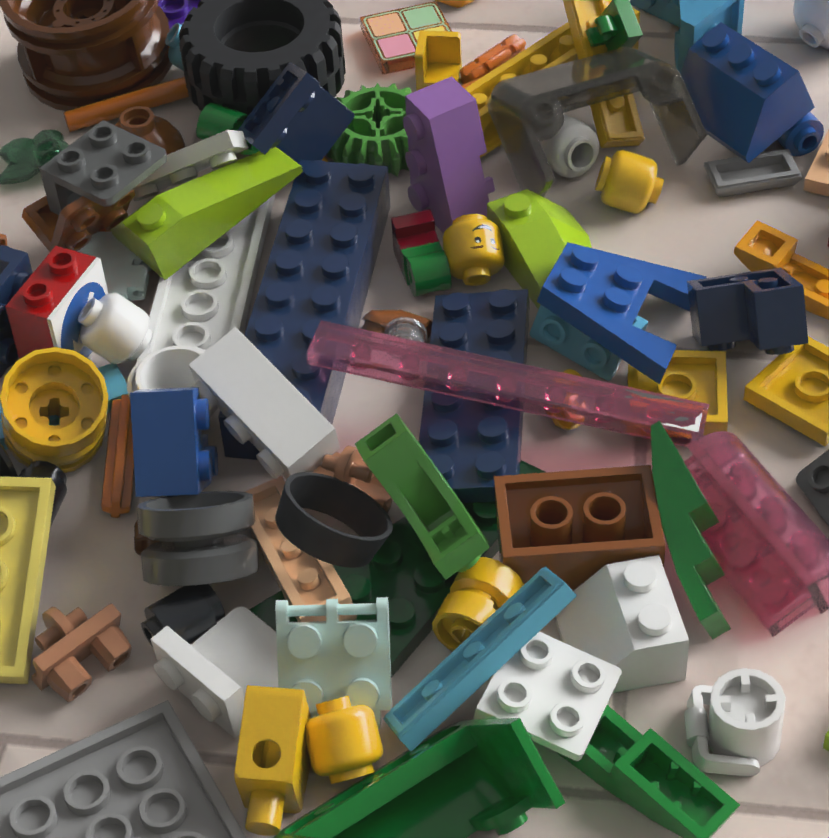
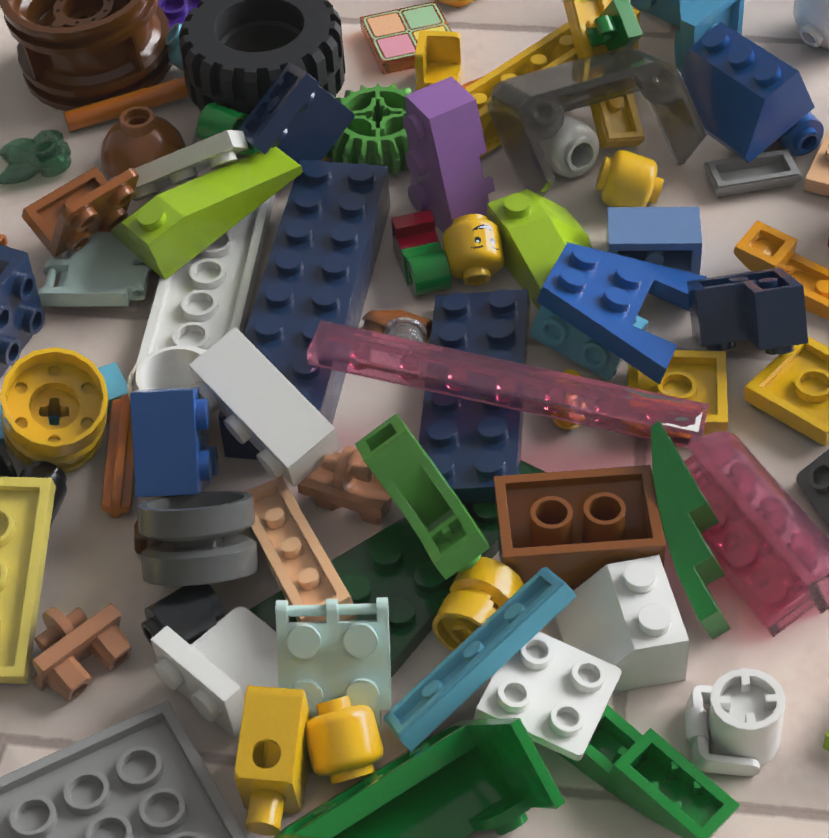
(51, 299): red piece -> none
(100, 167): dark grey bracket -> none
(114, 328): white head -> none
(341, 502): black tyre -> none
(492, 58): orange axle -> none
(657, 235): none -> medium blue brick

